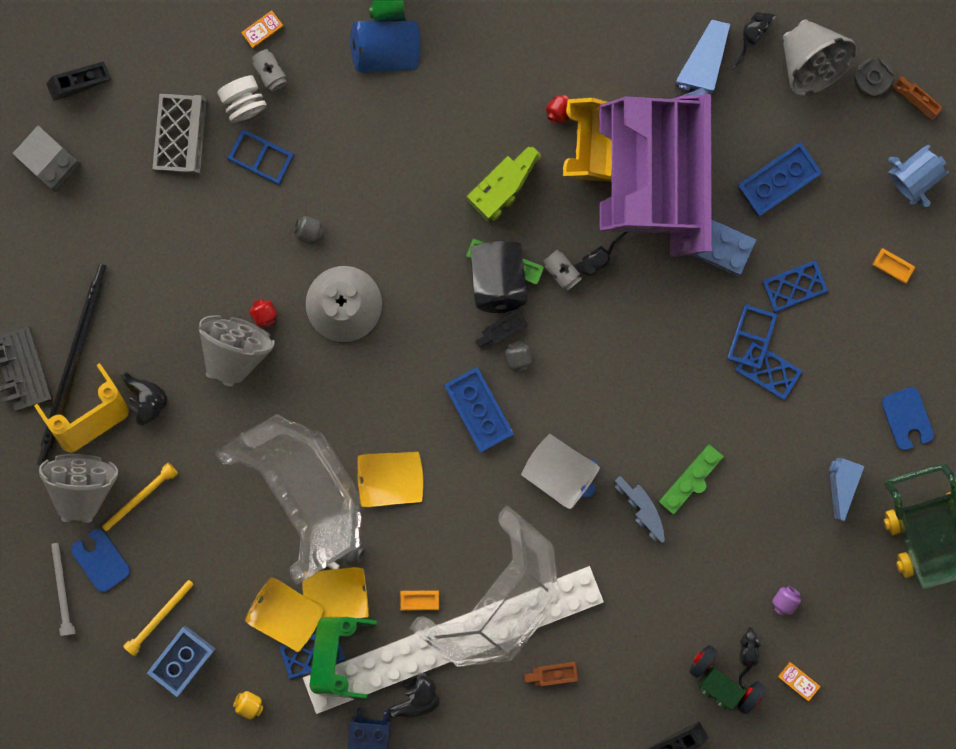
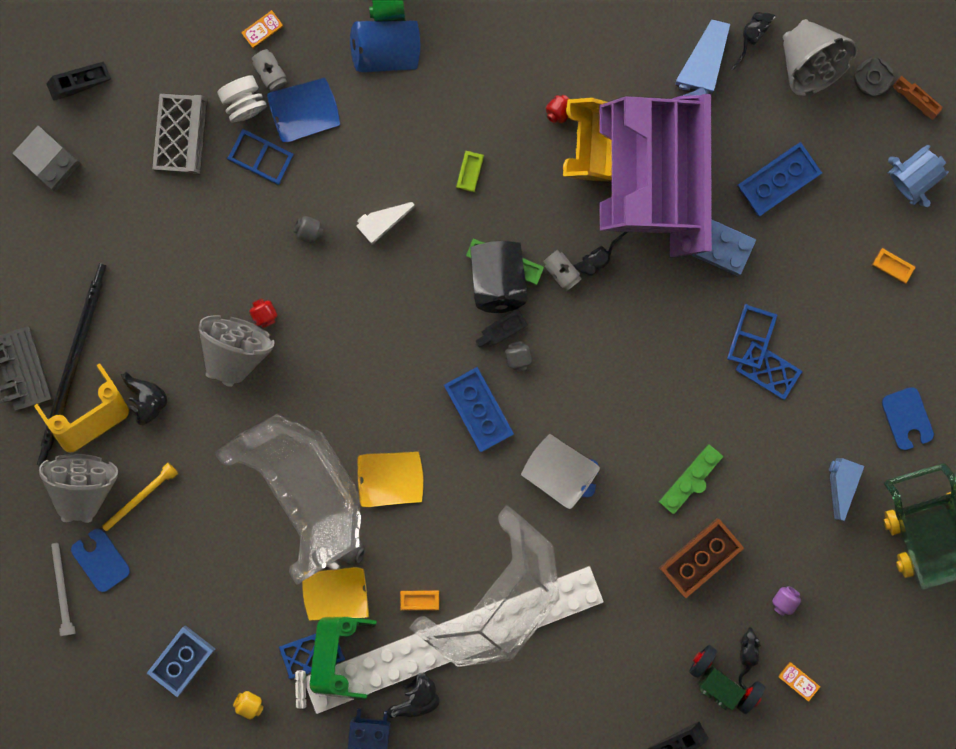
(134, 645): yellow piece -> none
(284, 614): yellow piece -> none
(300, 676): none -> white axle
(303, 109): none -> blue piece
(356, 316): light grey cone -> none
(381, 221): none -> white slope
(470, 171): none -> lime tile
(503, 184): lime piece -> none
(553, 674): dark orange hinge -> none
(647, 513): sand blue slope -> none
(701, 558): none -> dark orange brick
(799, 270): blue window -> none

